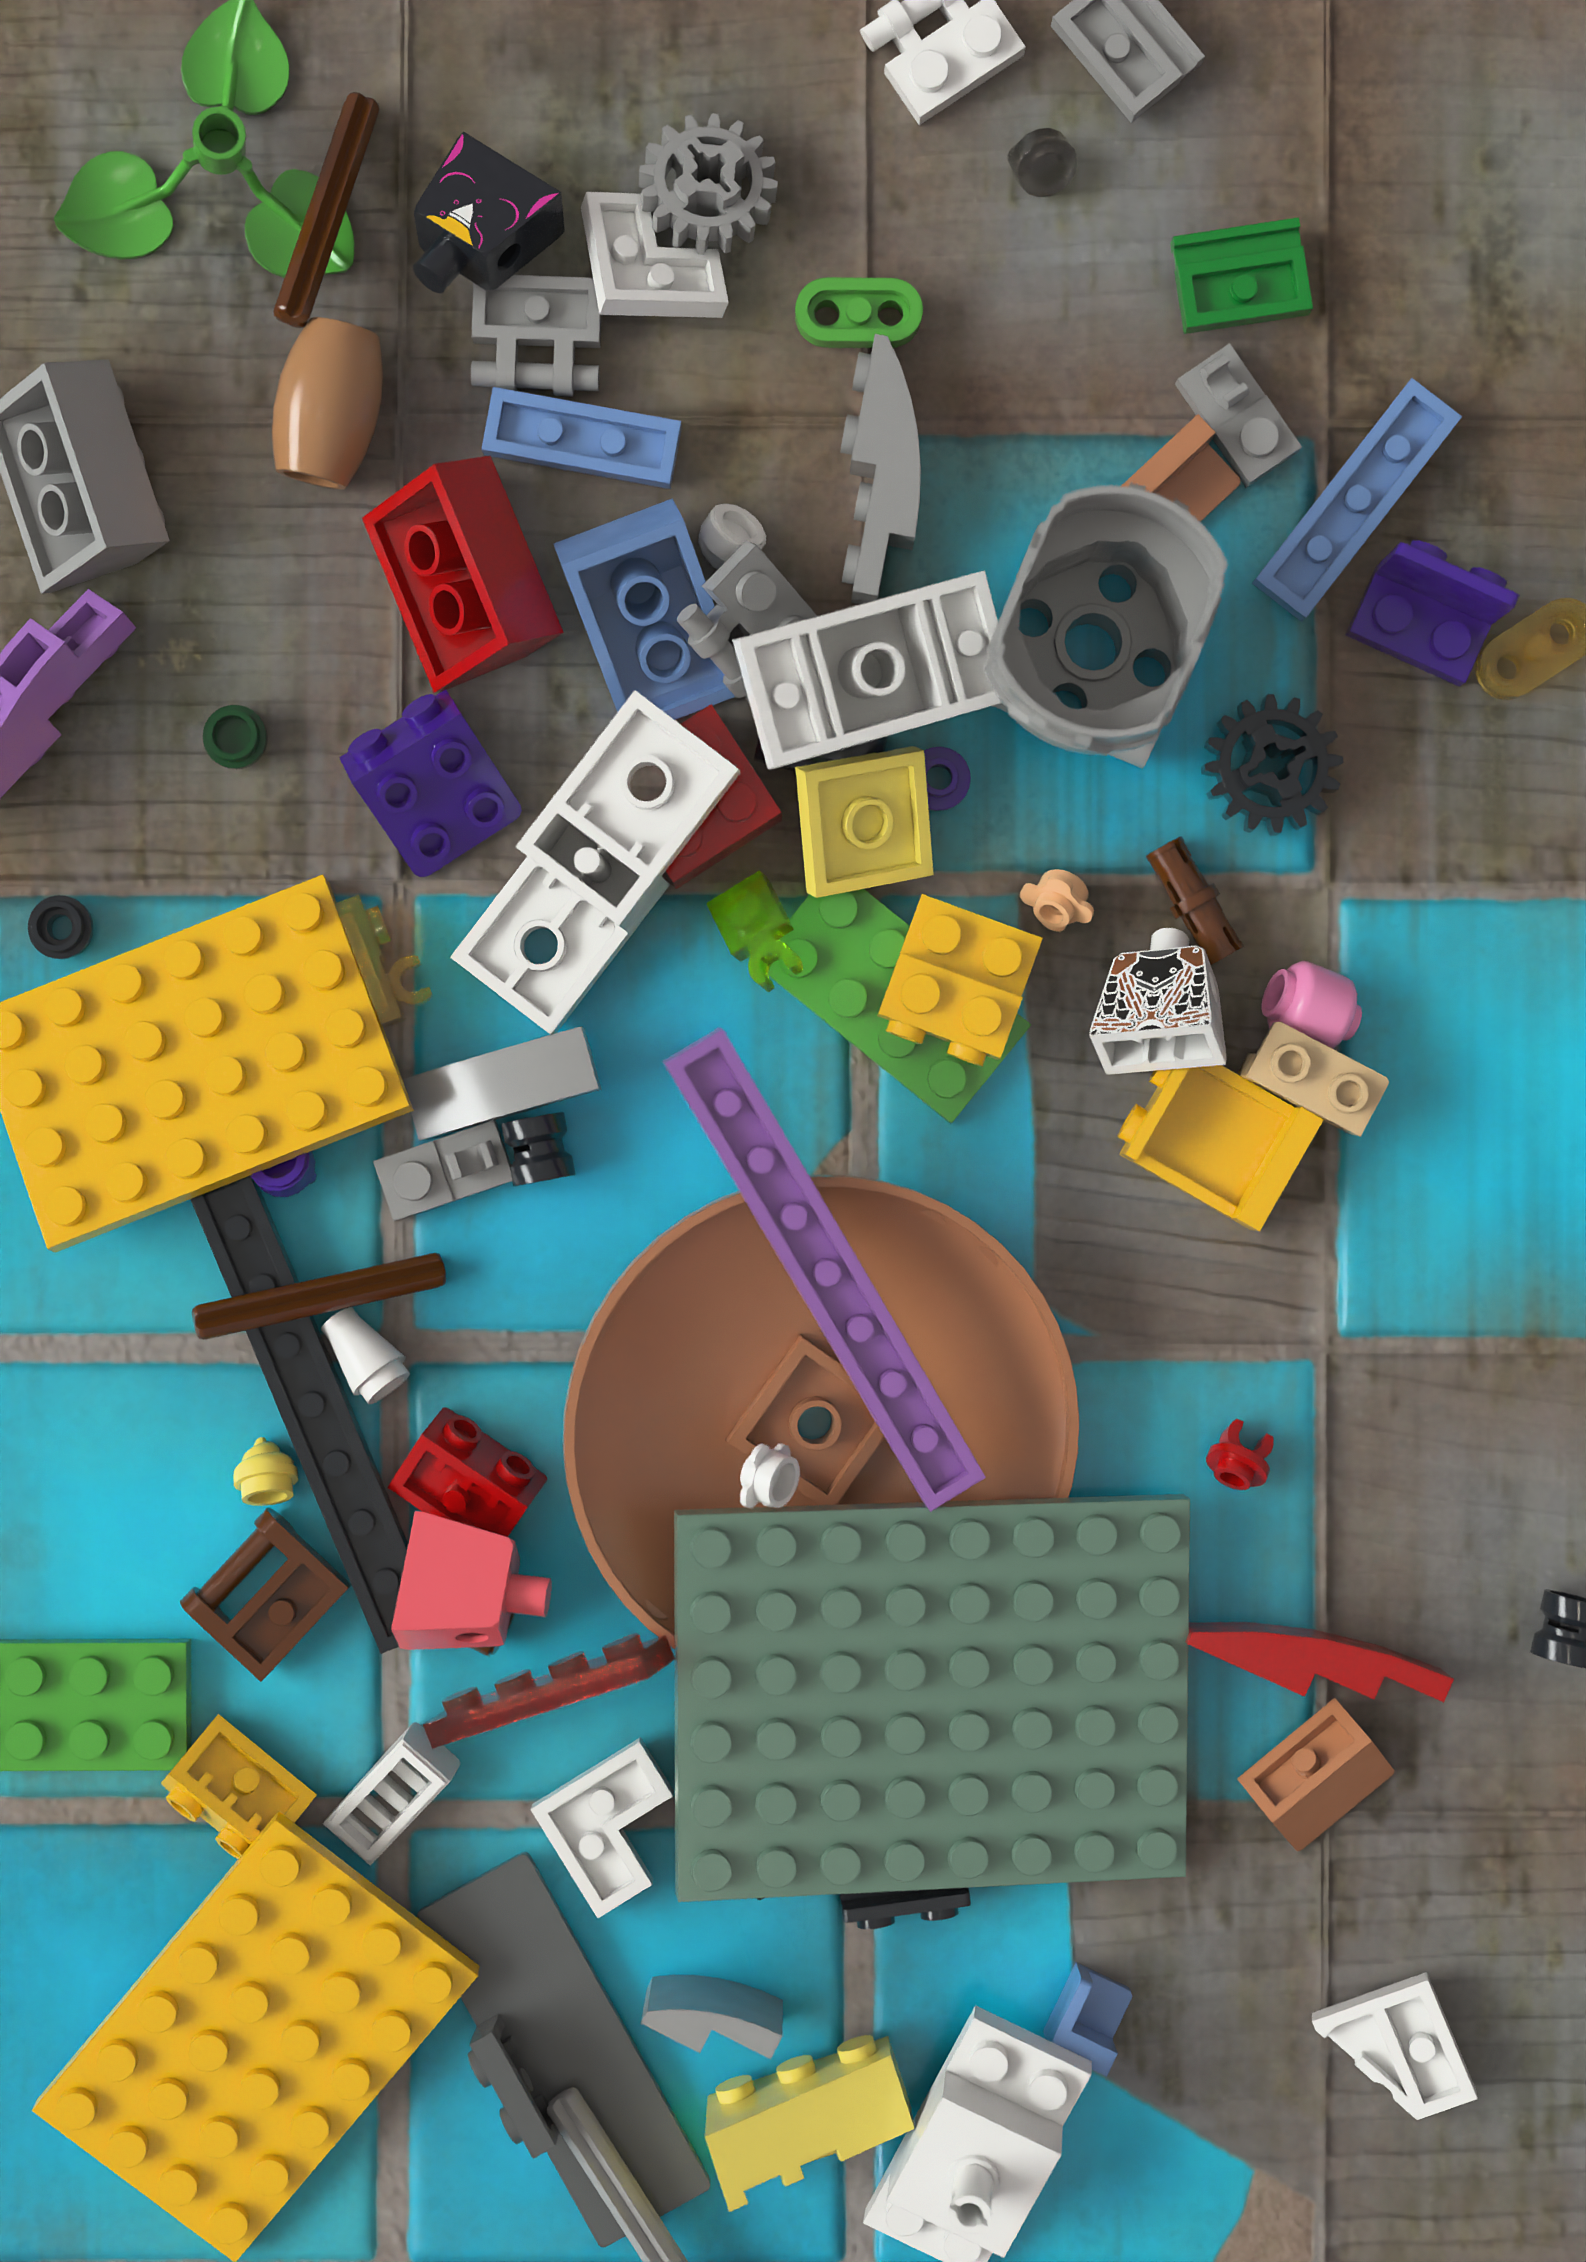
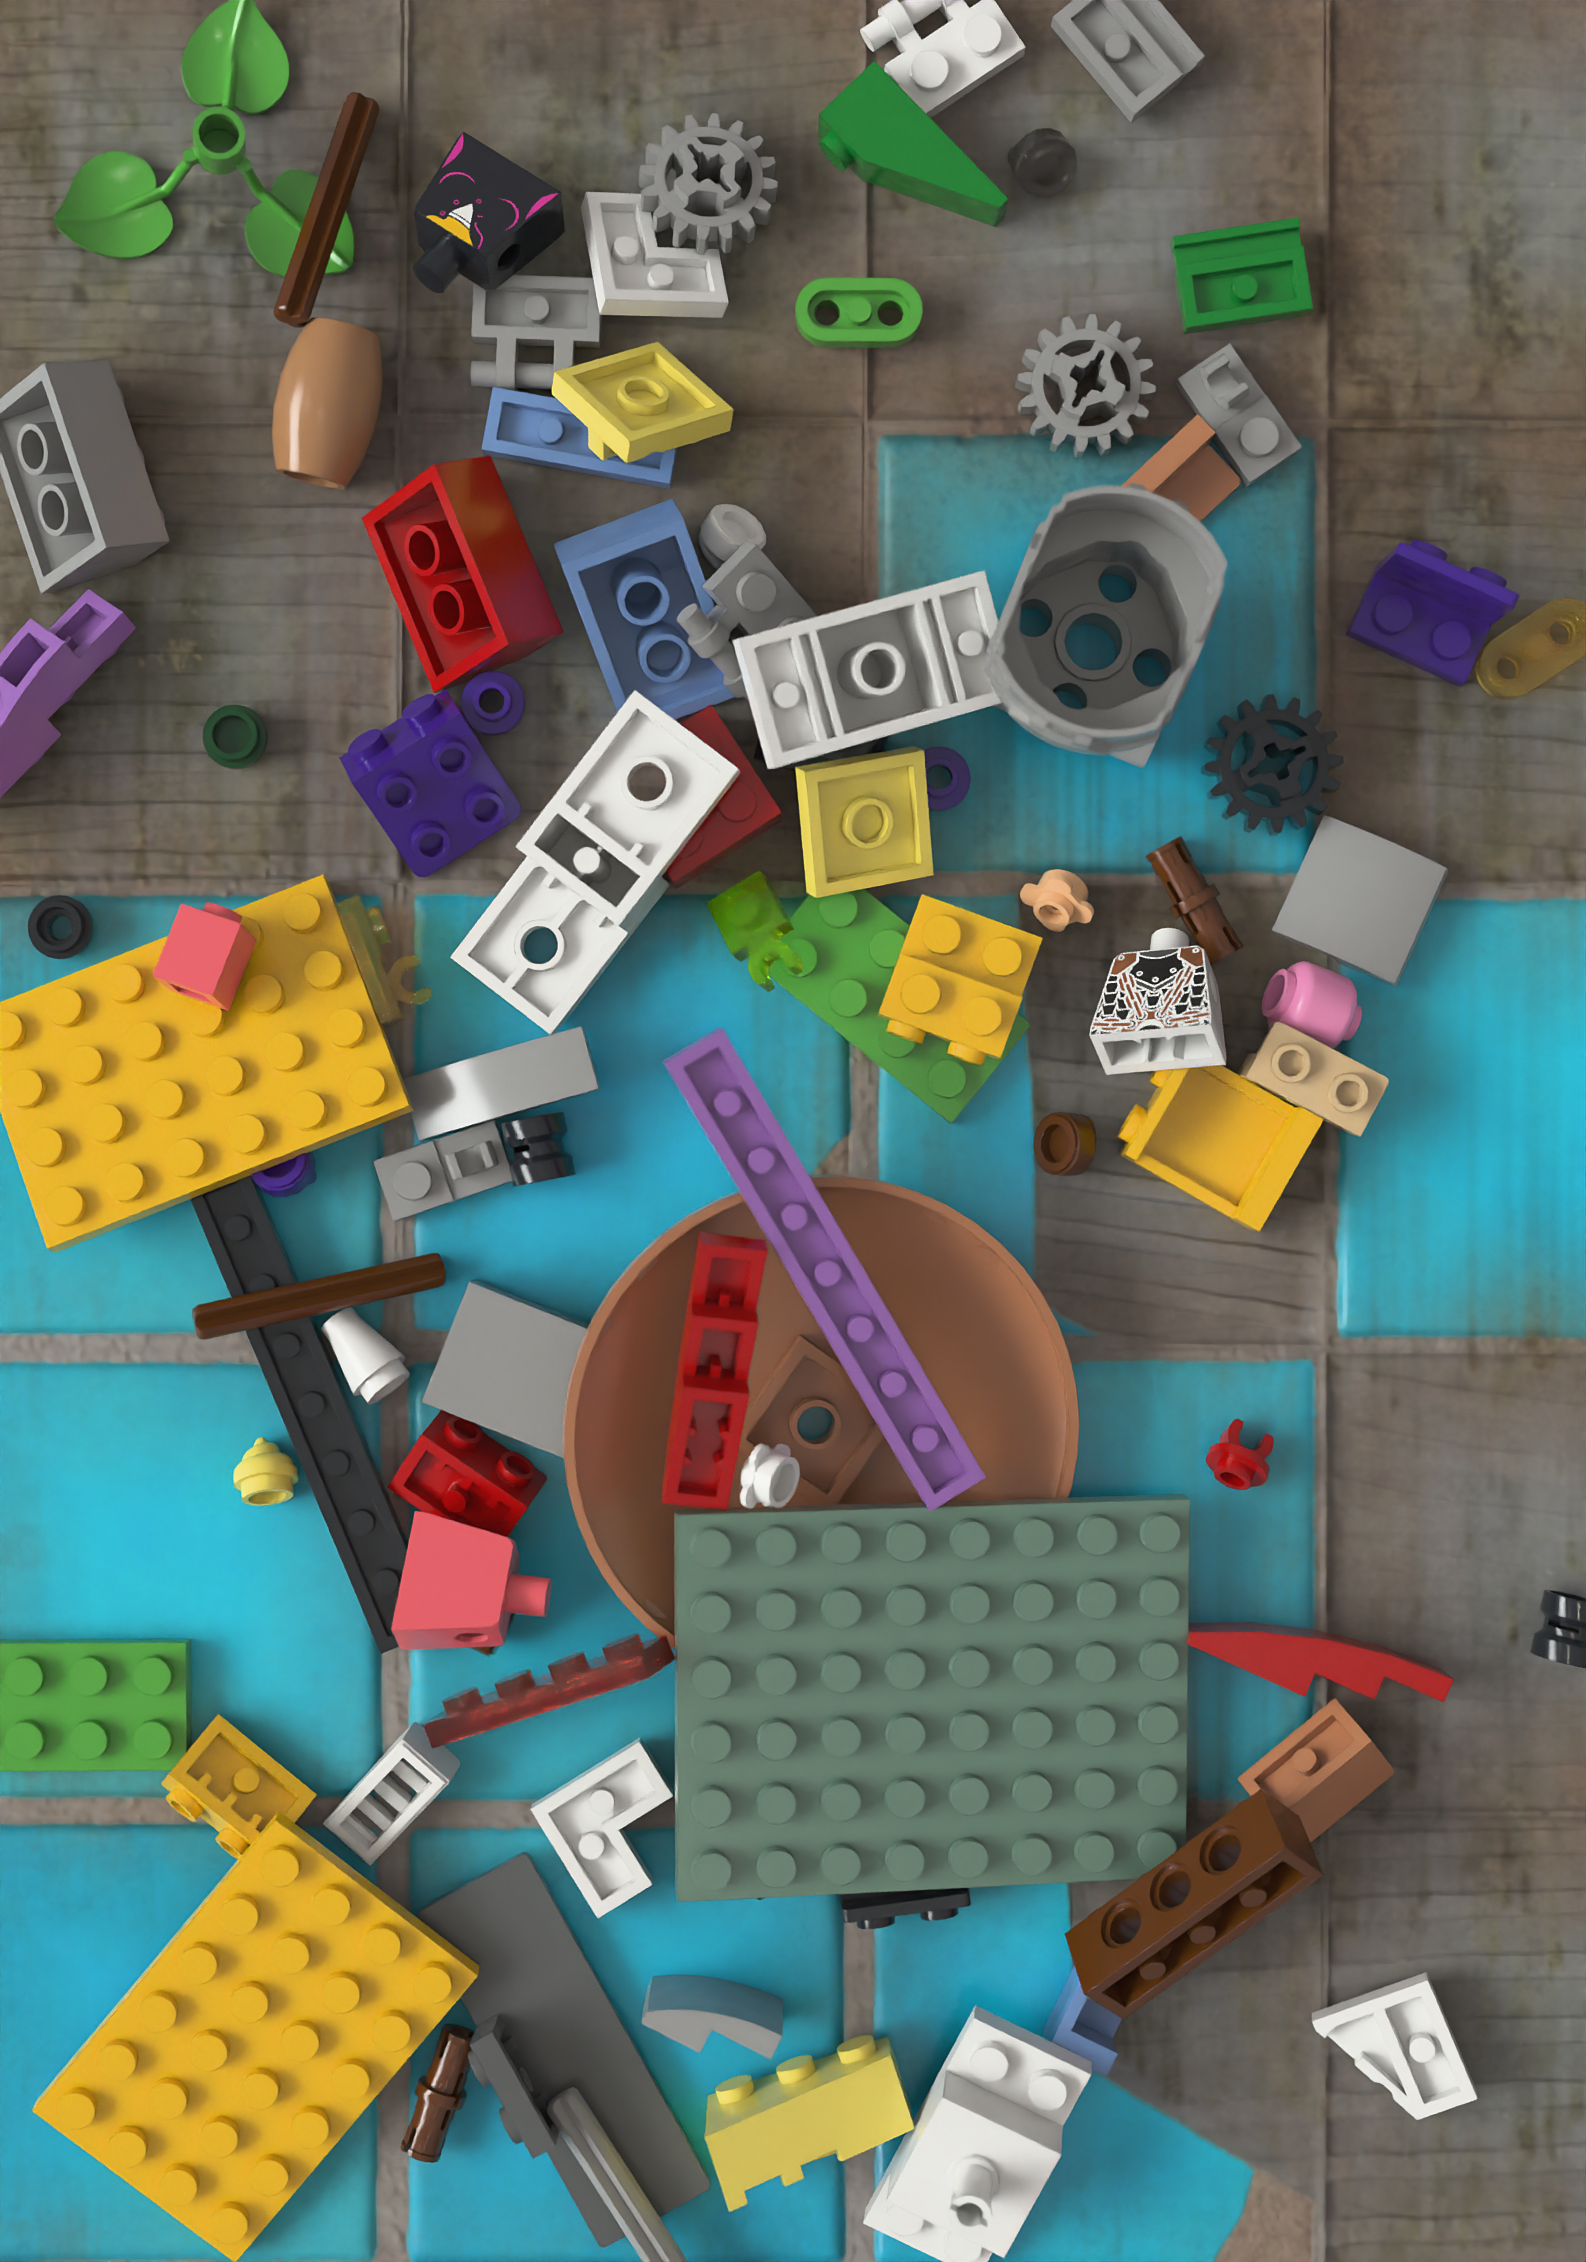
(205, 954): none -> coral brick
(282, 1607): reddish brown plate -> none
(439, 2095): none -> reddish brown pin
(498, 722): none -> dark purple plate
(507, 1366): none -> light grey brick
(640, 403): none -> light yellow hinge
(714, 1371): none -> red slope
(887, 450): light grey slope -> none
(901, 149): none -> green slope
(1065, 1143): none -> reddish brown tile
(1105, 400): none -> light grey gear
(1192, 1904): none -> reddish brown brick
(1357, 499): medium blue plate -> none
(1360, 900): none -> light grey slope

